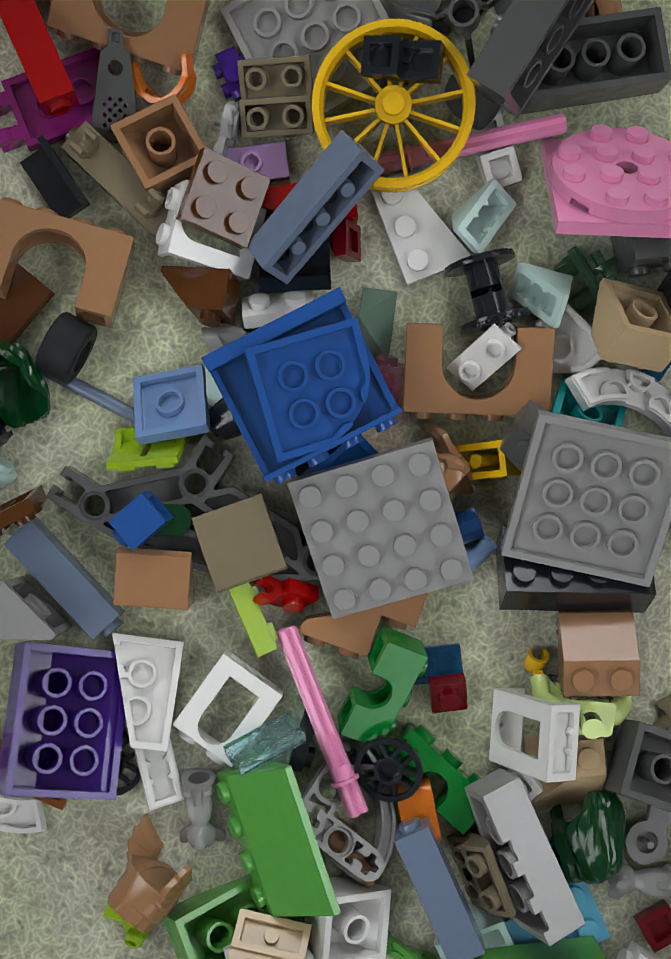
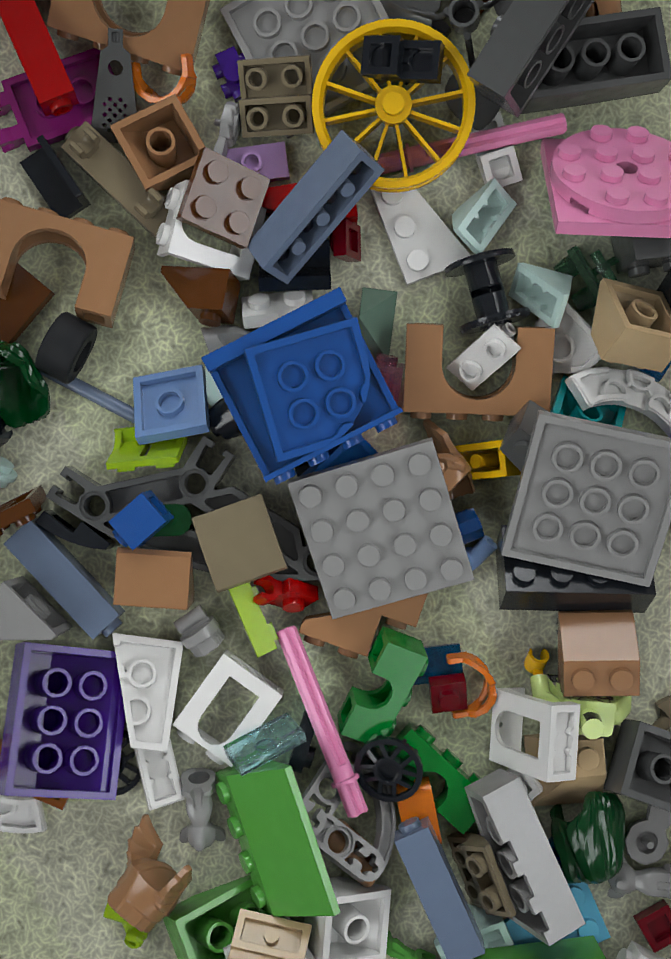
(83, 535): none -> black slope
(199, 631): none -> light grey piece
(476, 708): none -> orange helmet

